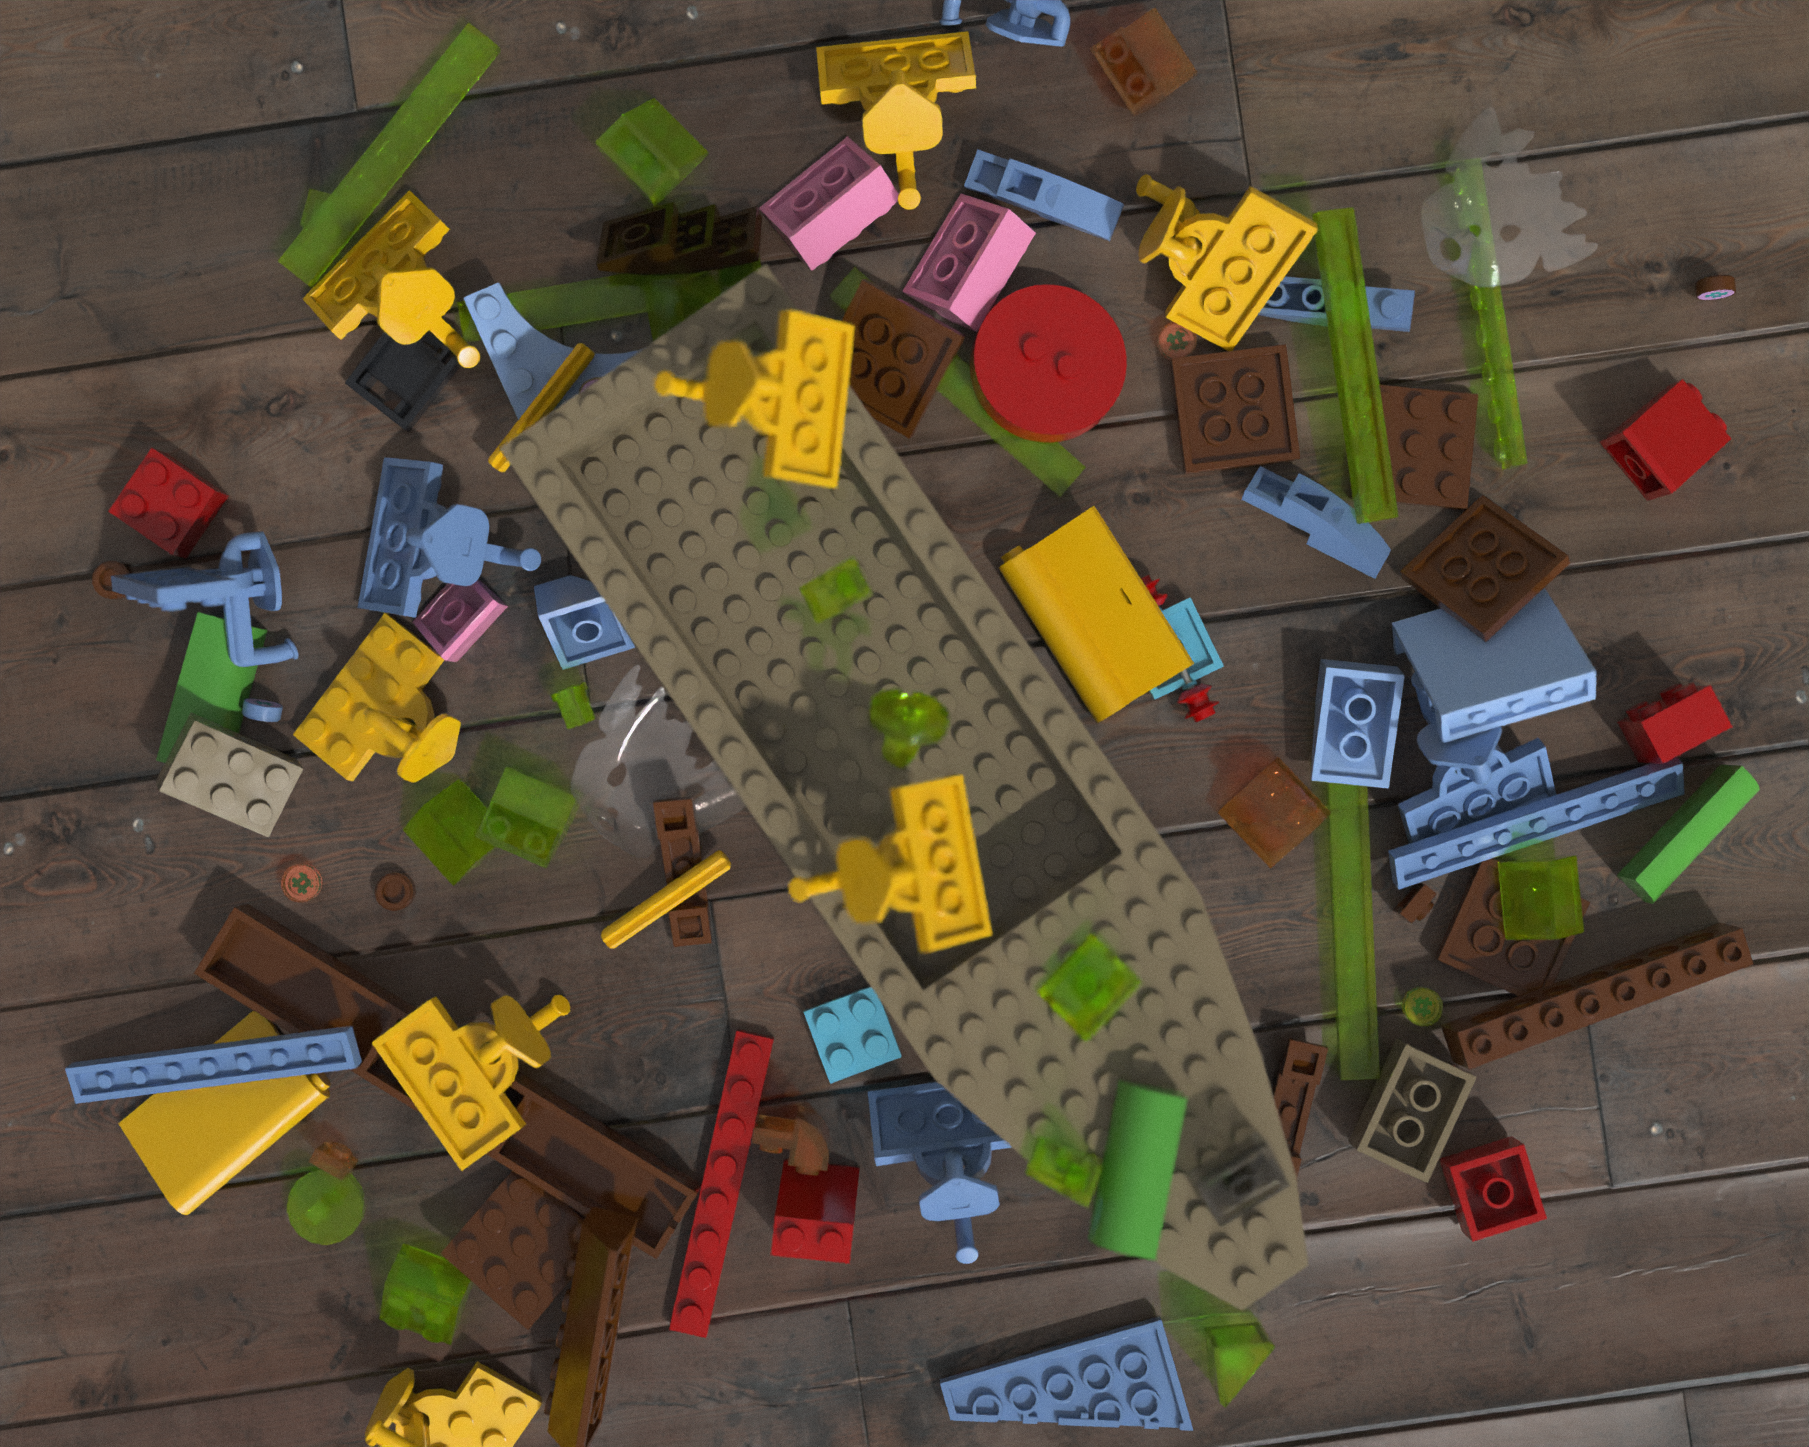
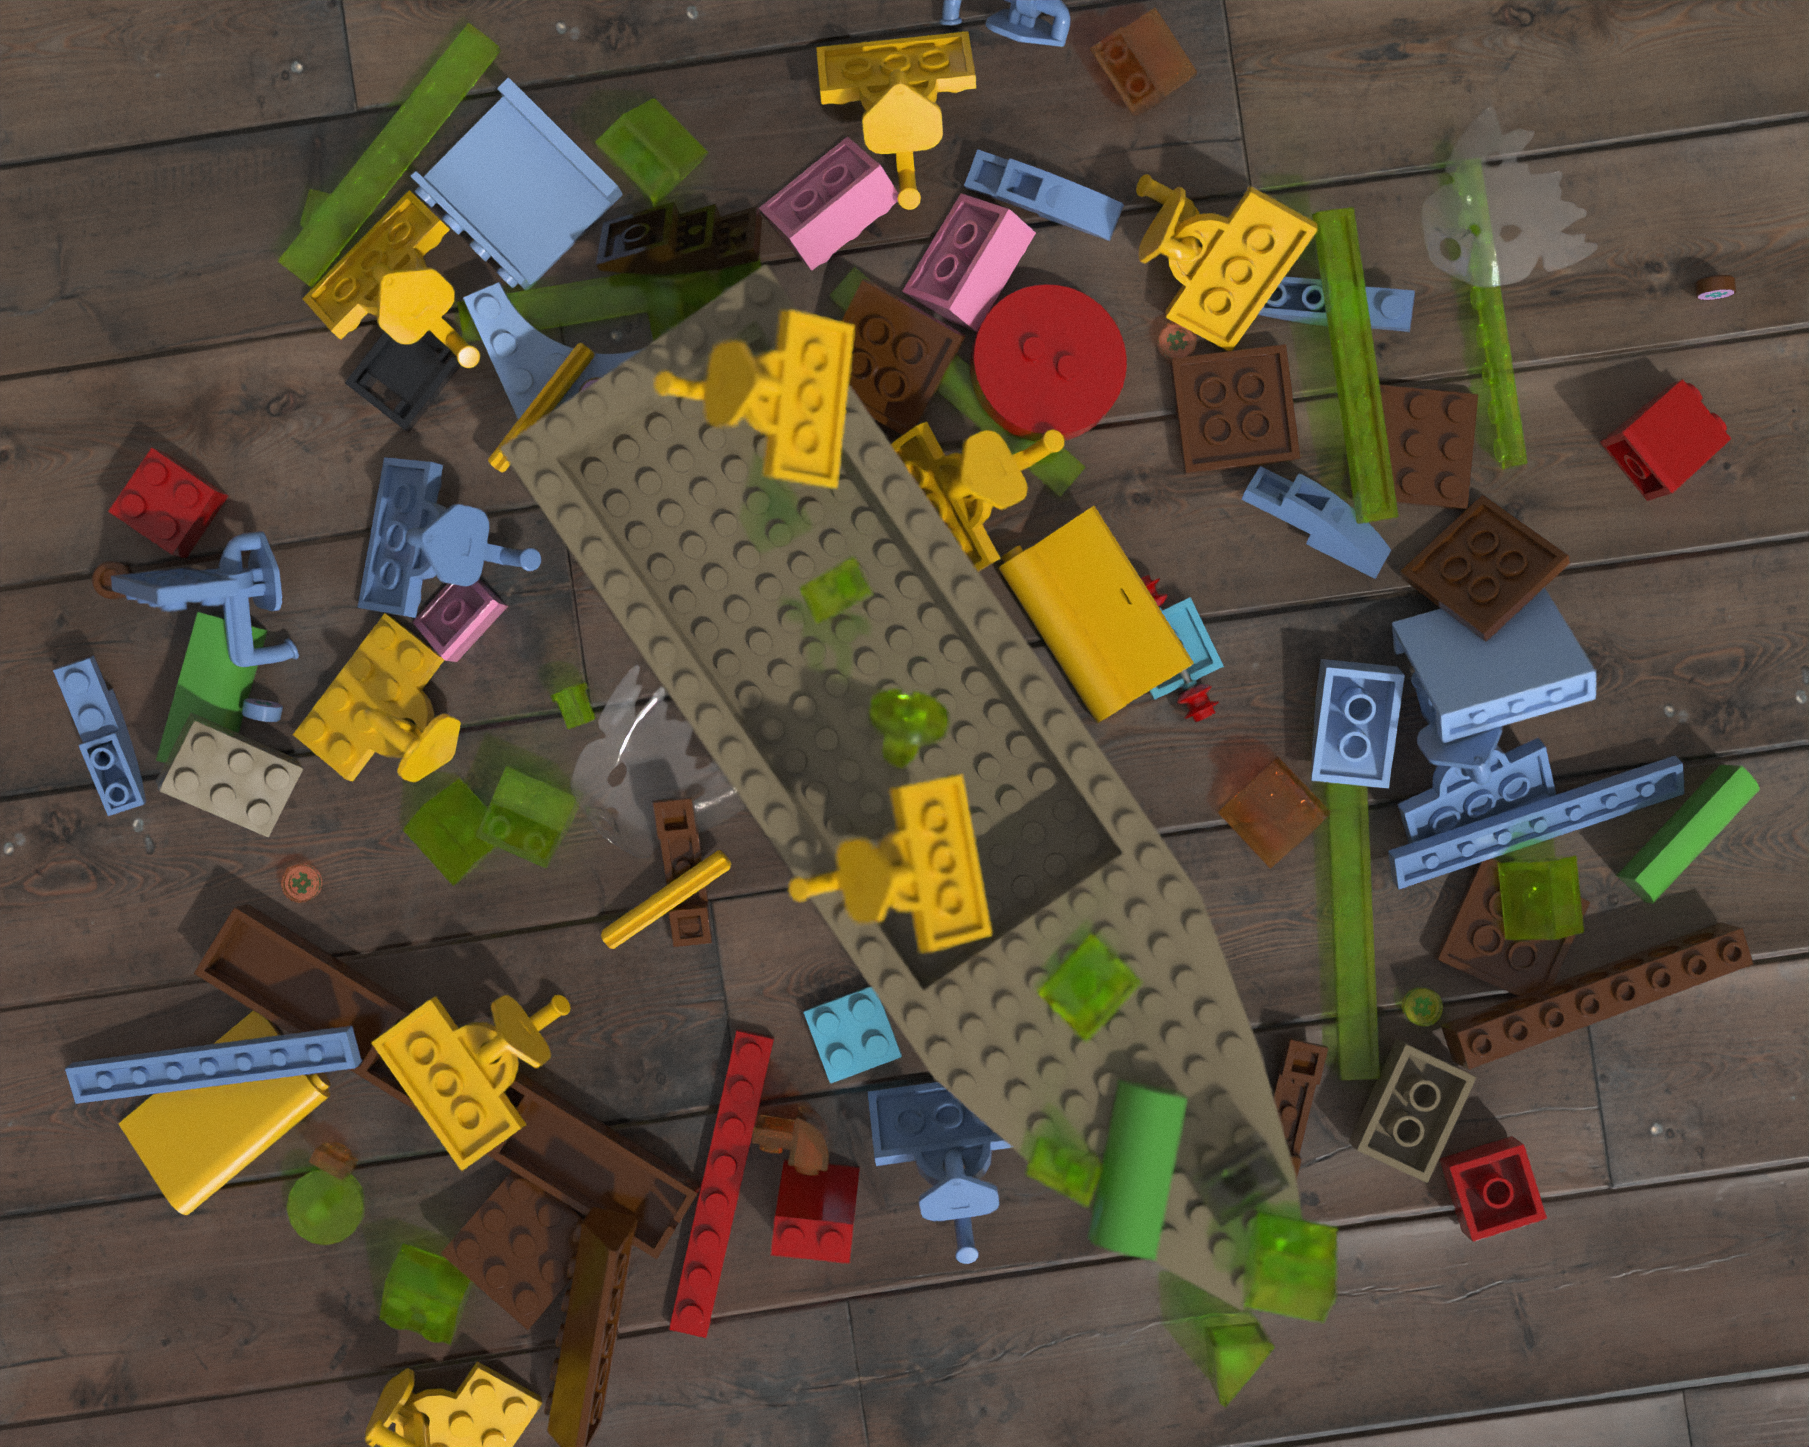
(104, 735): none -> medium blue slope
(395, 891): reddish brown tile -> none
(518, 188): none -> light blue panel
(579, 621): medium blue slope -> none
(972, 482): none -> yellow plate
(1091, 1381): medium blue wing -> none
(1291, 1267): none -> clear neon green slope
(1415, 903): reddish brown plate -> none
(1674, 723): red brick -> none

